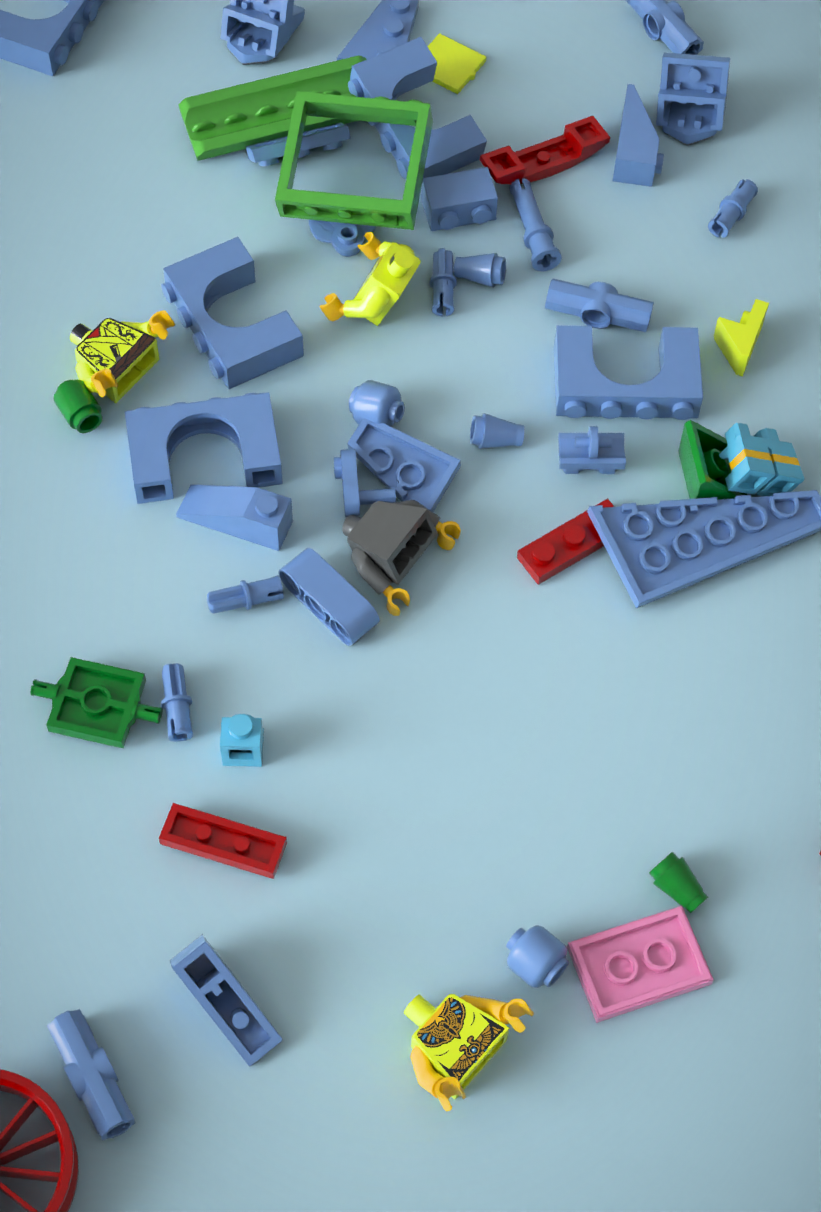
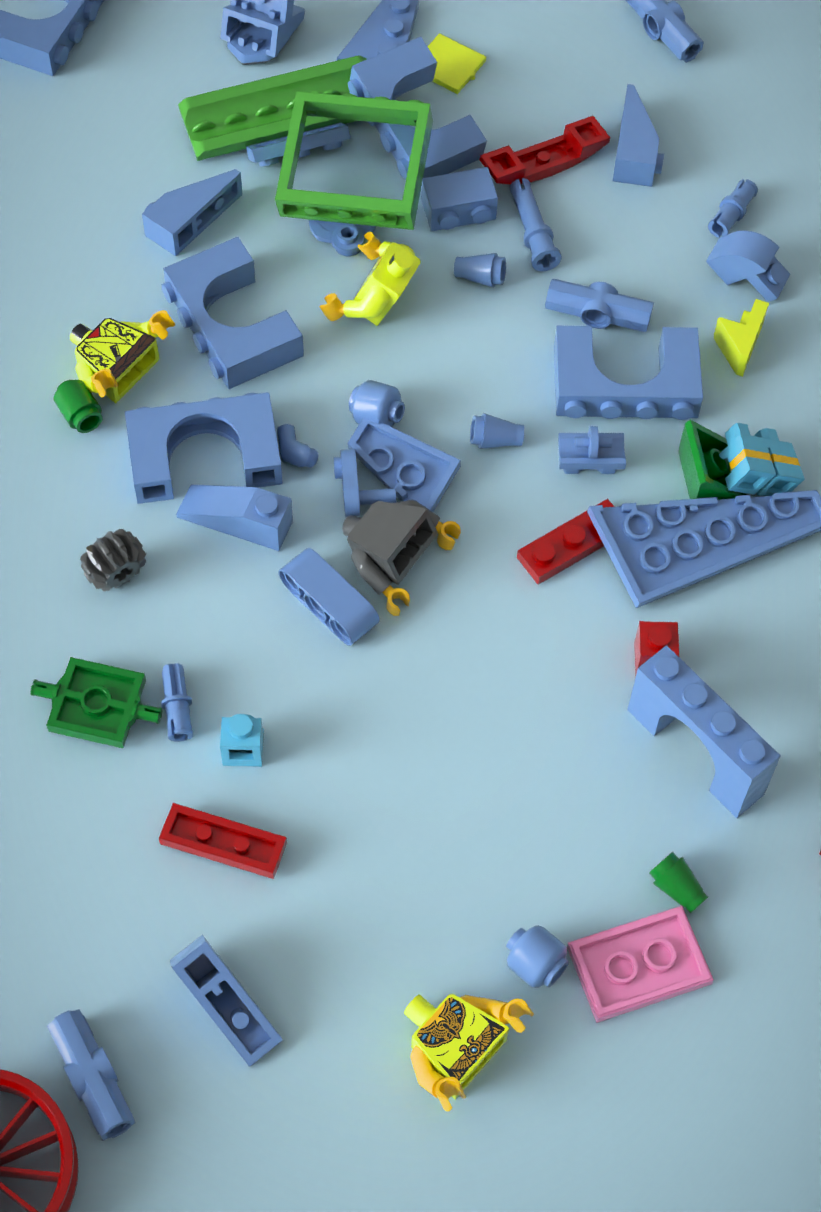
(113, 560): none -> dark grey gear
(189, 210): none -> medium blue slope
(245, 595): medium blue axle -> none
(295, 451): none -> medium blue arm
(443, 282): medium blue axle -> none
(652, 638): none -> red brick
(692, 96): medium blue piece -> none
(742, 759): none -> medium blue arch
(751, 258): none -> medium blue brick

